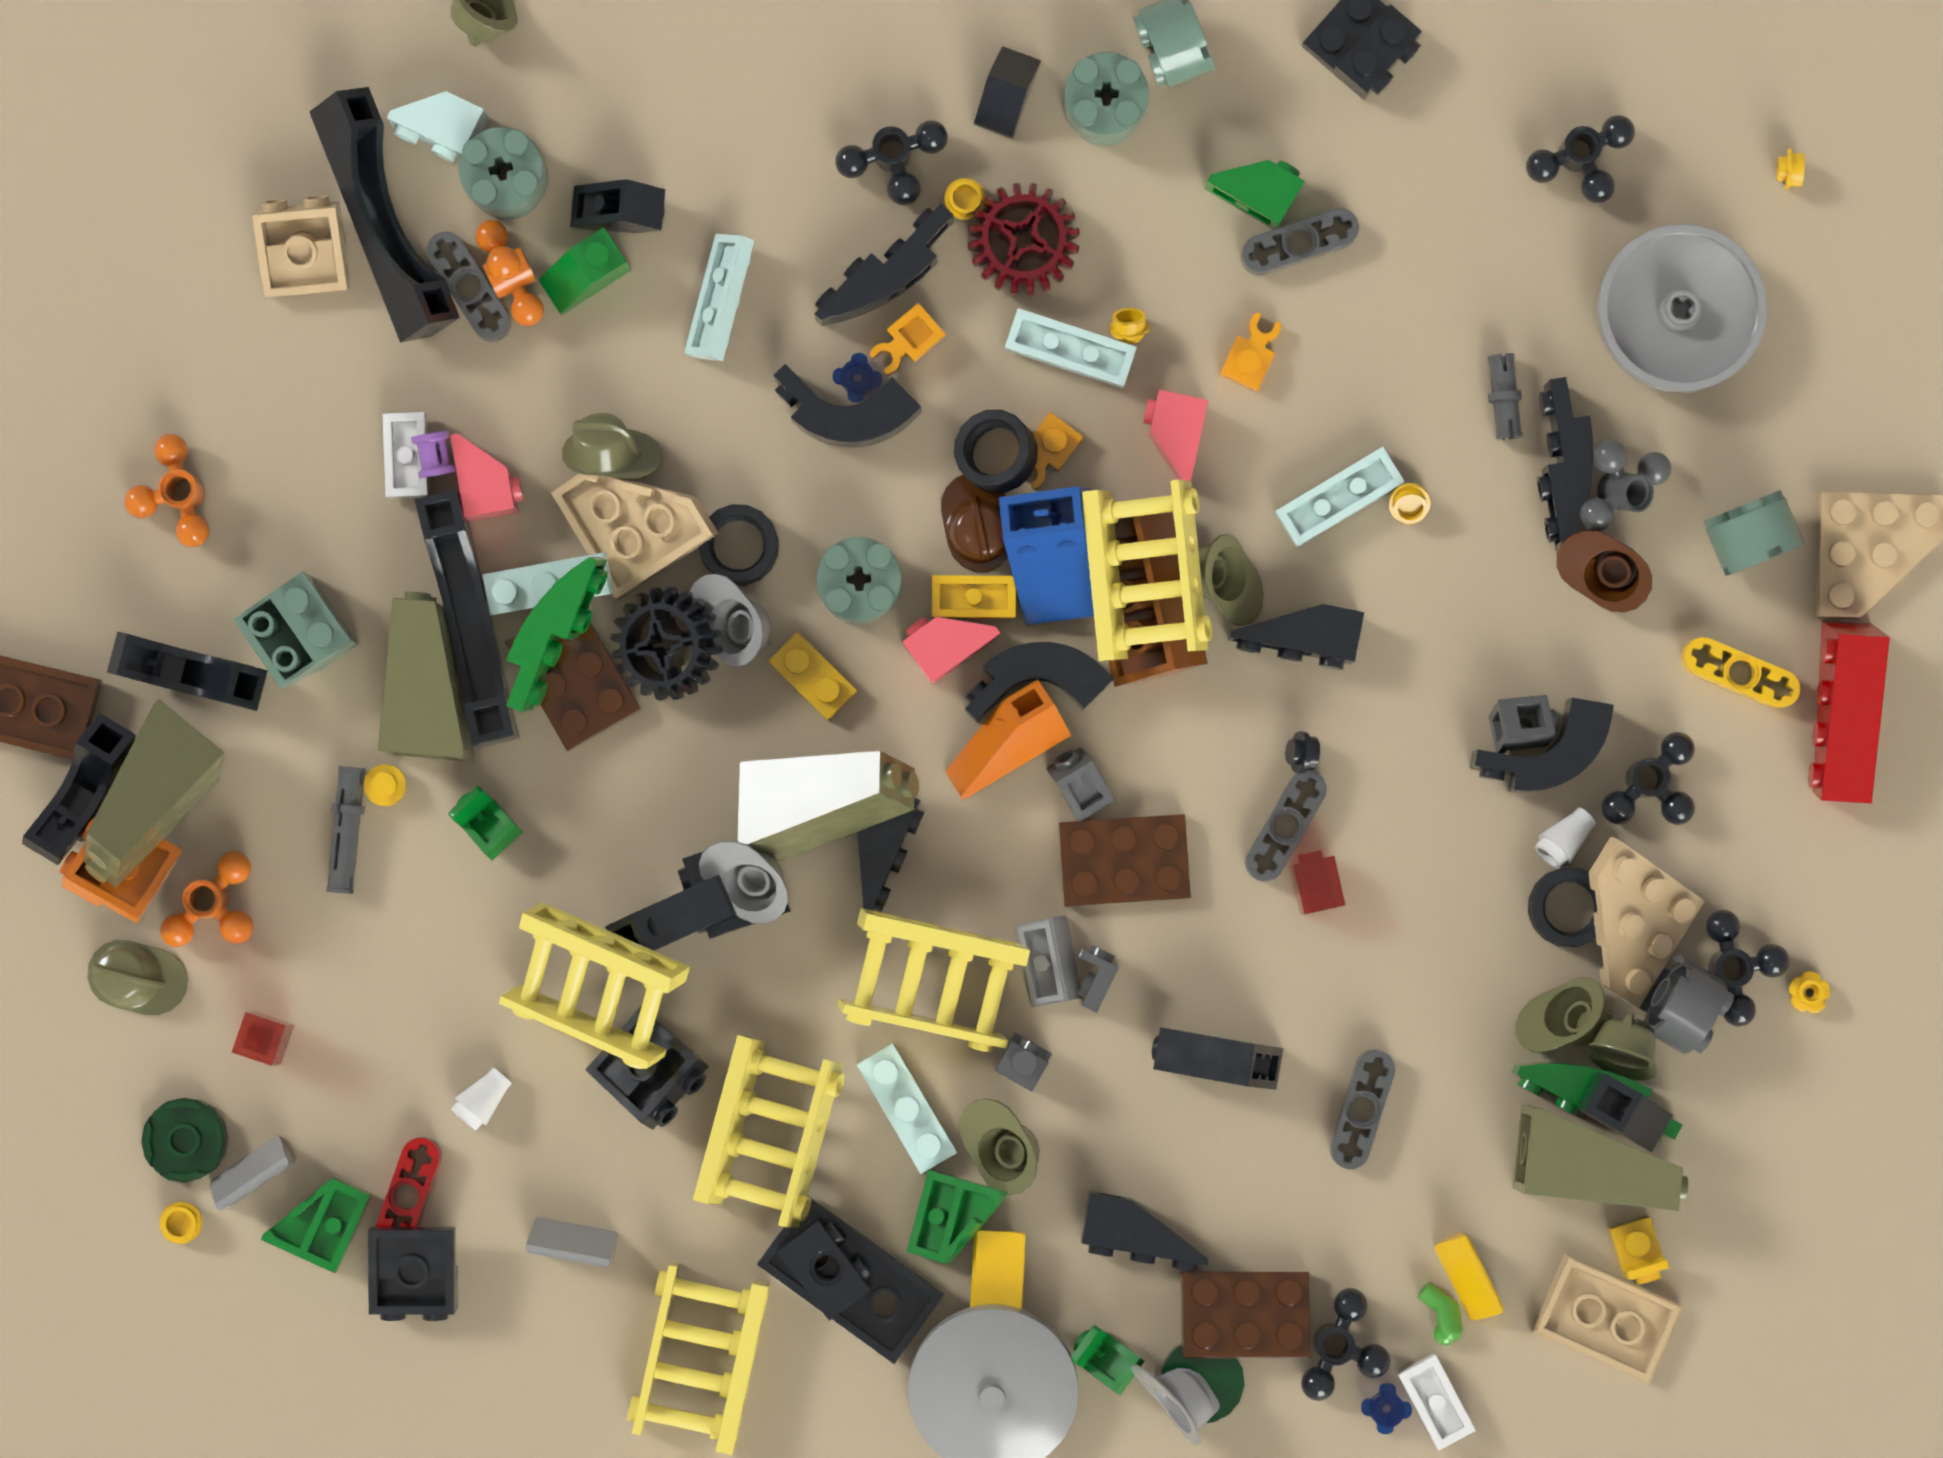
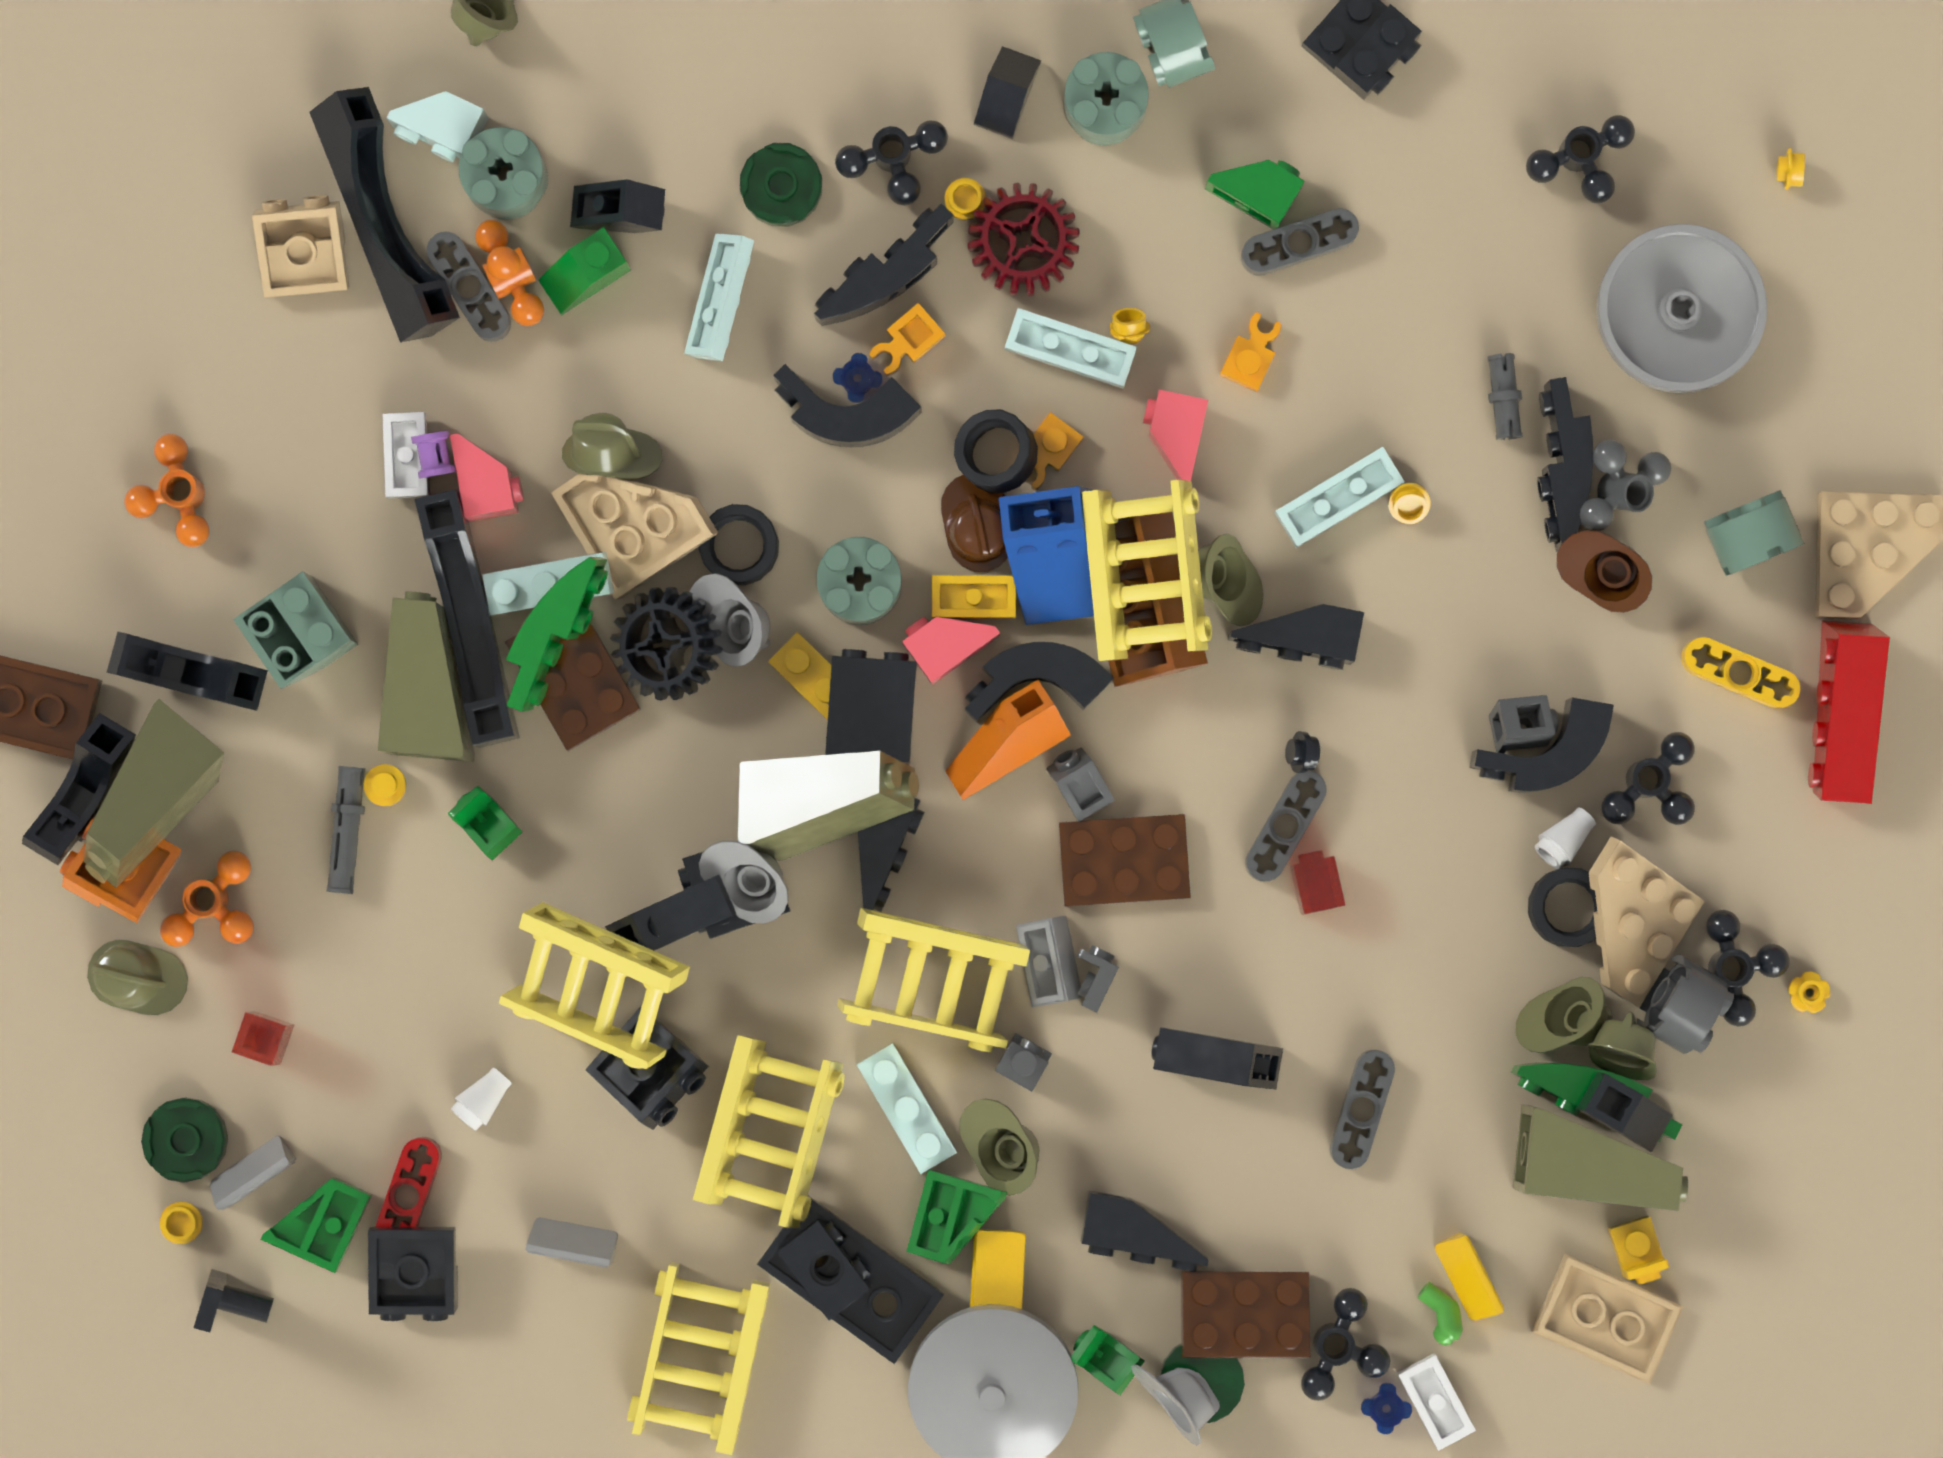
(231, 1300): none -> black piece
(781, 184): none -> dark green tile
(871, 704): none -> black panel

